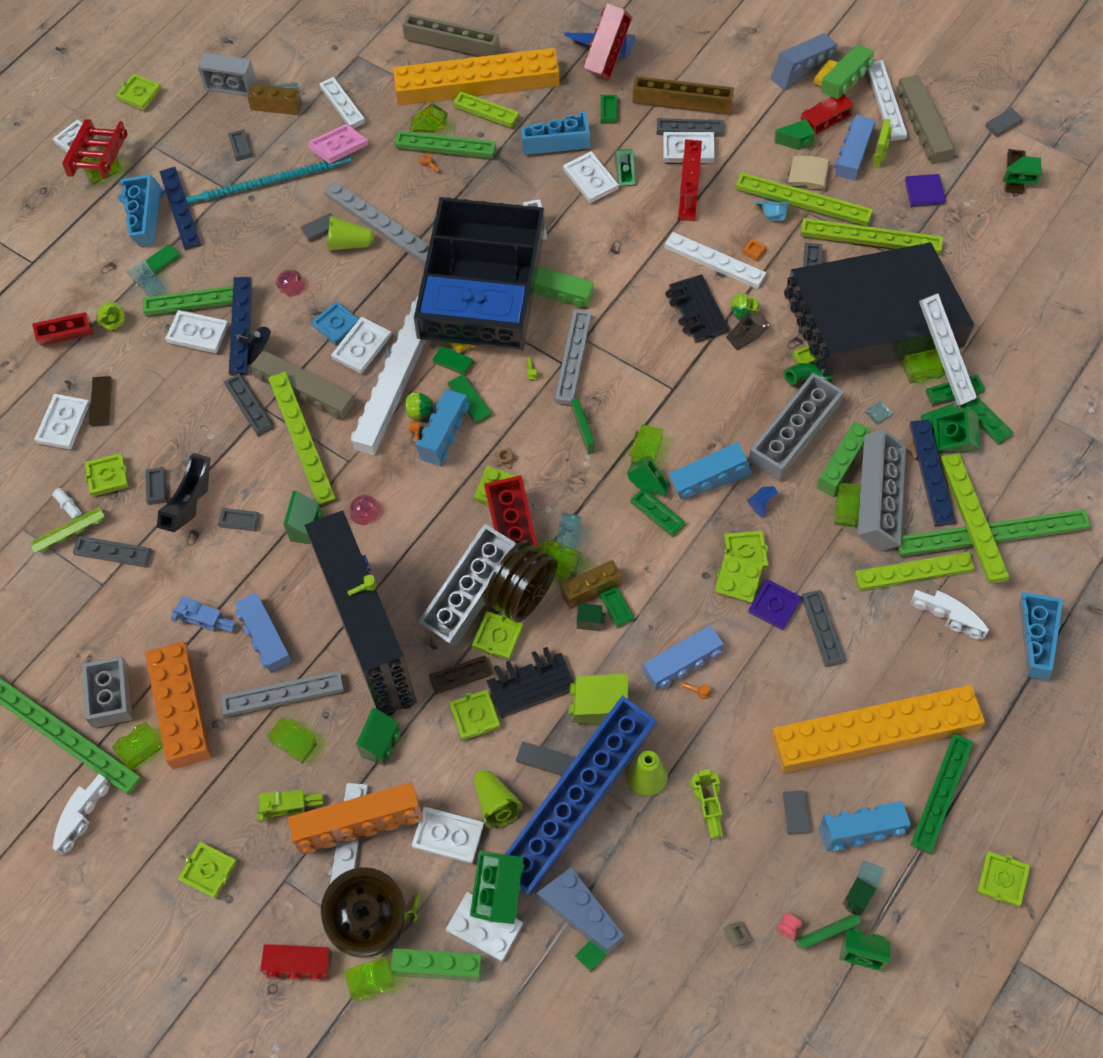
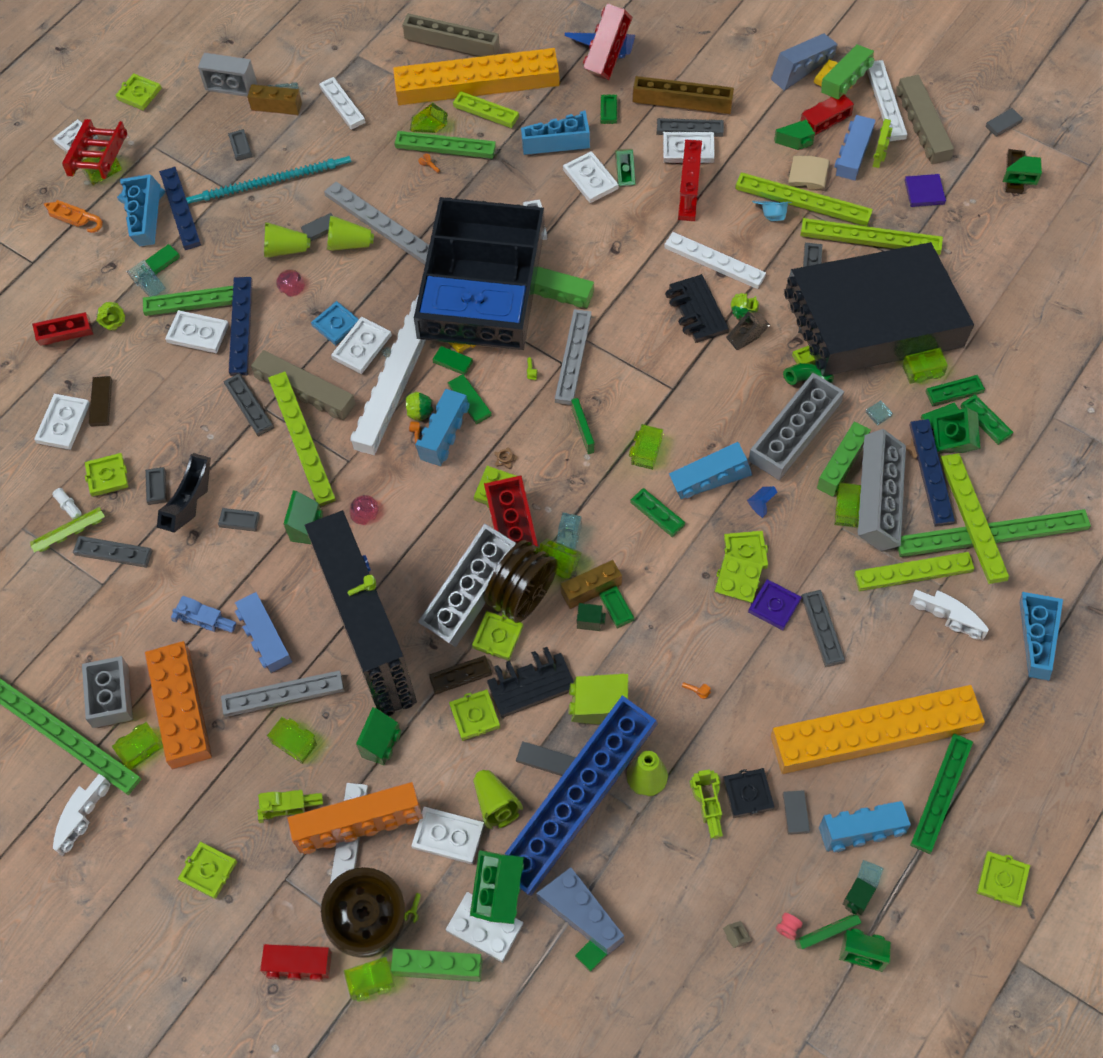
(72, 215): none -> orange plate
(257, 342): black shield -> none
(283, 241): none -> lime cone
(337, 143): bright pink plate -> none
(648, 476): green slope -> none
(682, 658): medium blue brick -> none
(748, 792): none -> black plate
(754, 249): orange tile -> none
(947, 349): white plate -> none

